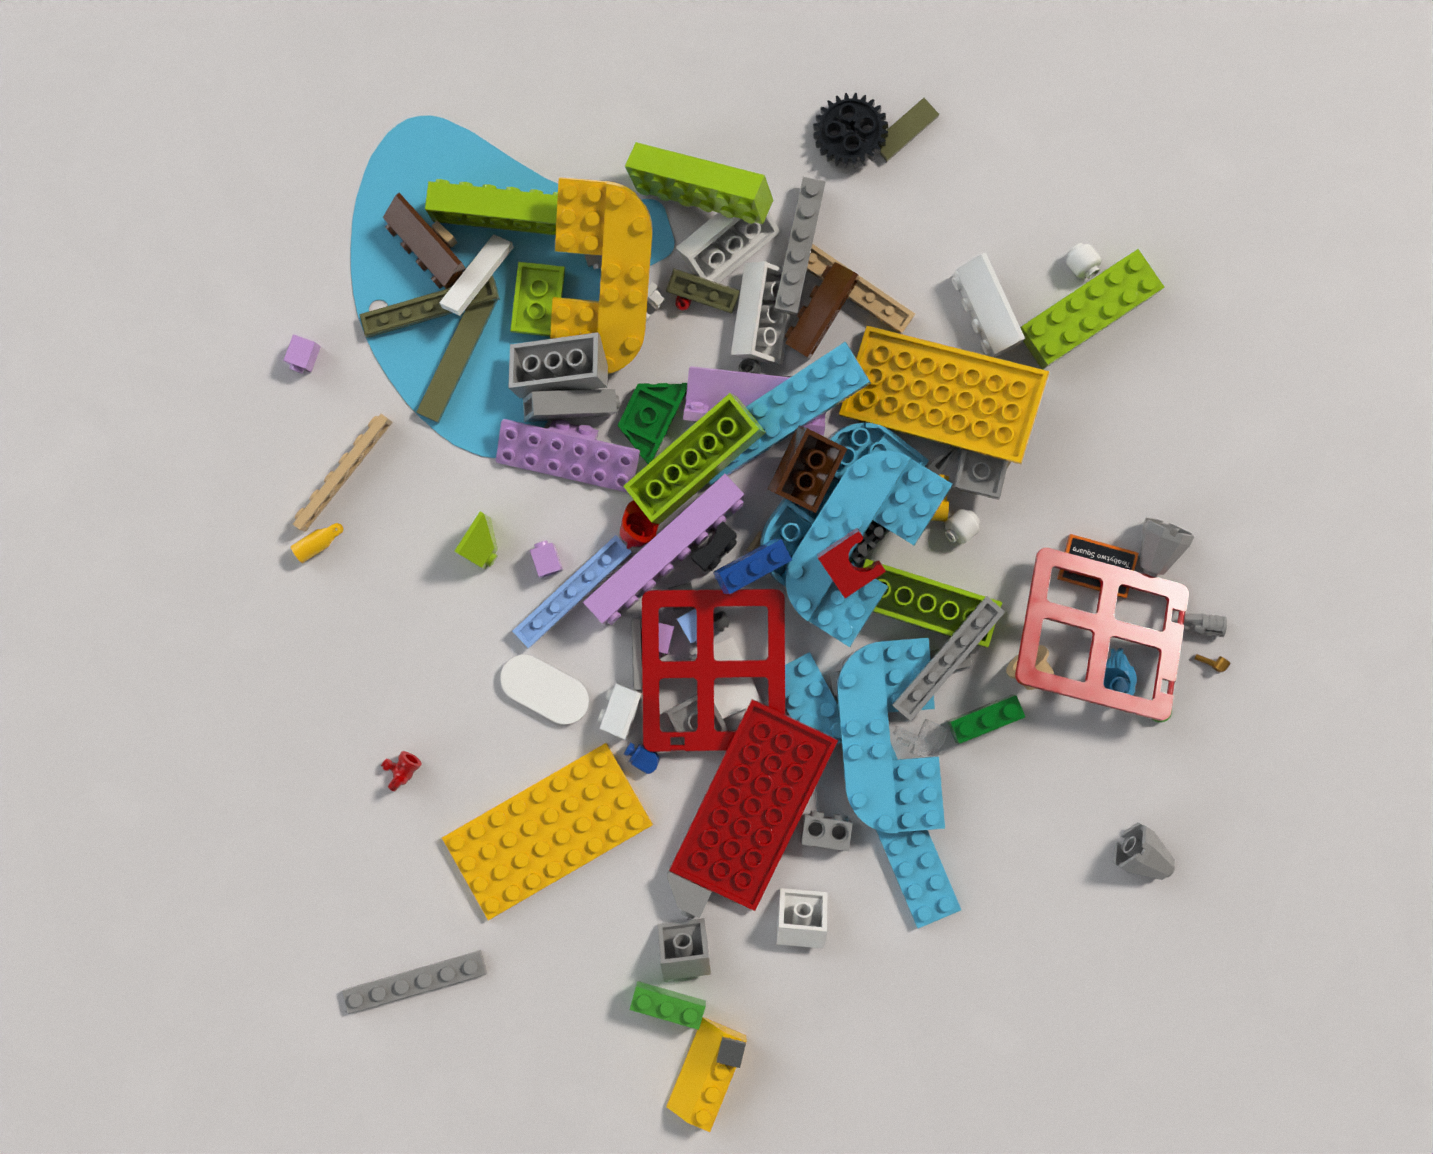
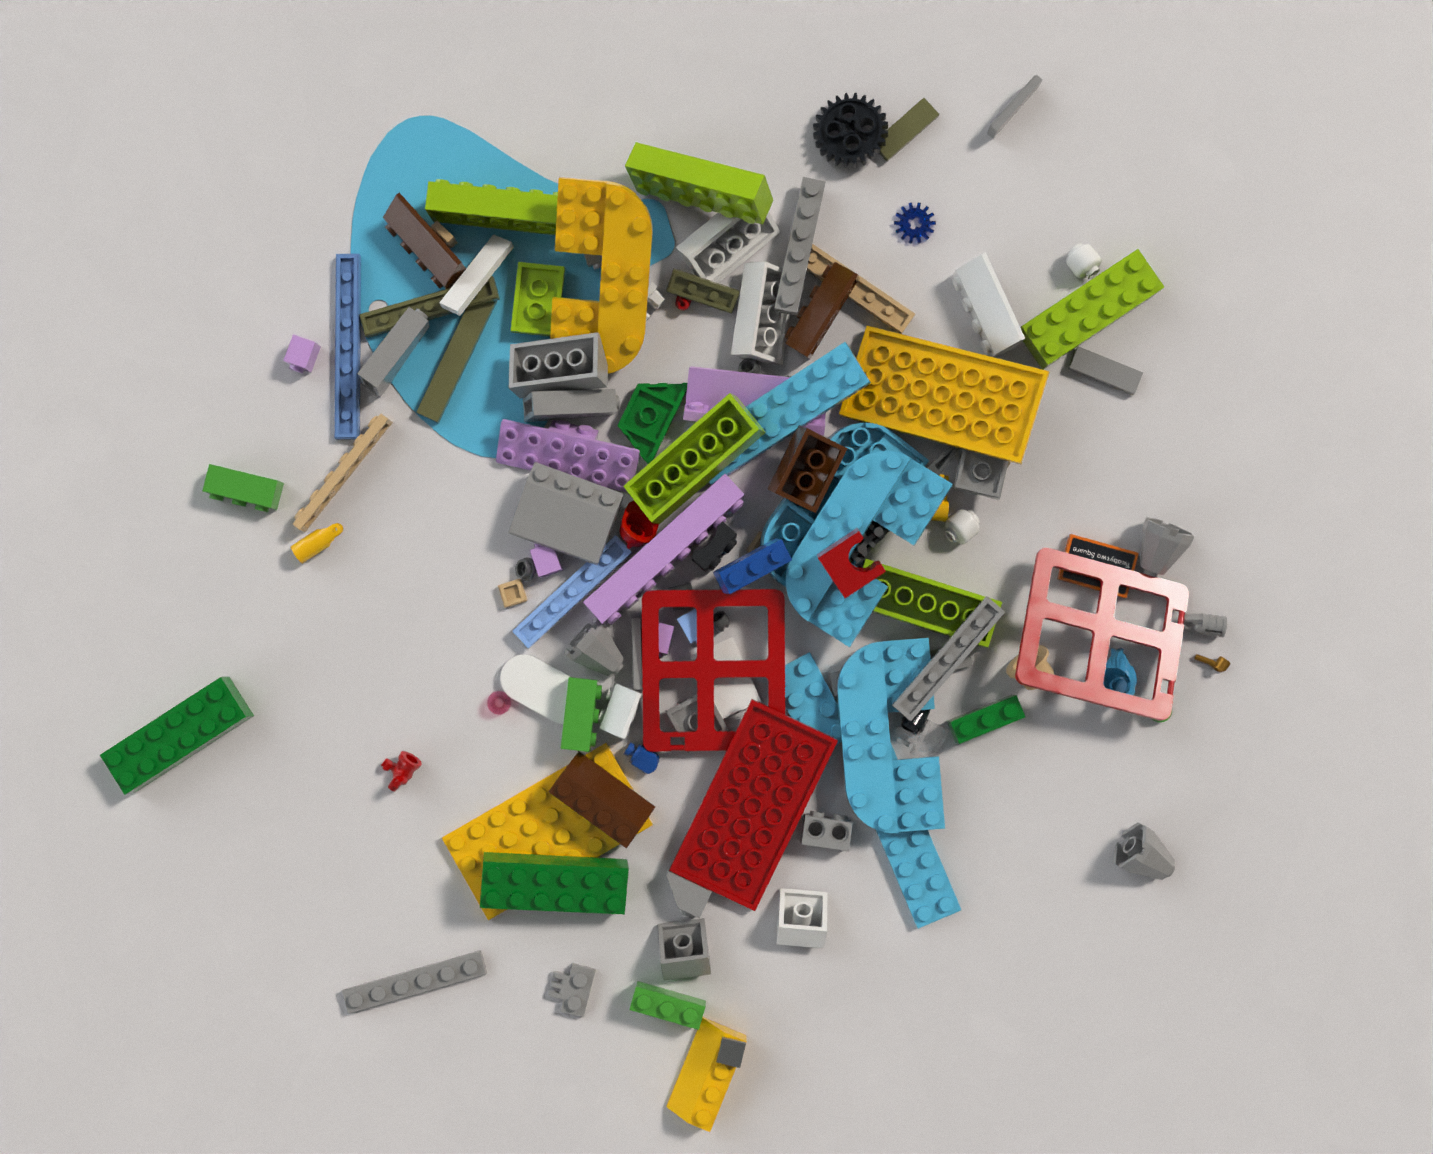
(176, 735): none -> green brick
(242, 488): none -> bright green brick
(347, 346): none -> medium blue tile
(393, 351): none -> light grey slope
(479, 542): lime slope -> none
(492, 706): none -> clear pink plate
(512, 593): none -> tan tile
(525, 569): none -> dark grey plate
(554, 883): none -> green brick
(566, 513): none -> light grey slope
(573, 988): none -> light grey hinge
(580, 714): none -> bright green brick
(596, 649): none -> light grey cone
(602, 799): none -> reddish brown slope
(917, 723): none -> black cone
(924, 220): none -> clear blue gear
(1014, 106): none -> light grey tile
(1105, 370): none -> light grey tile

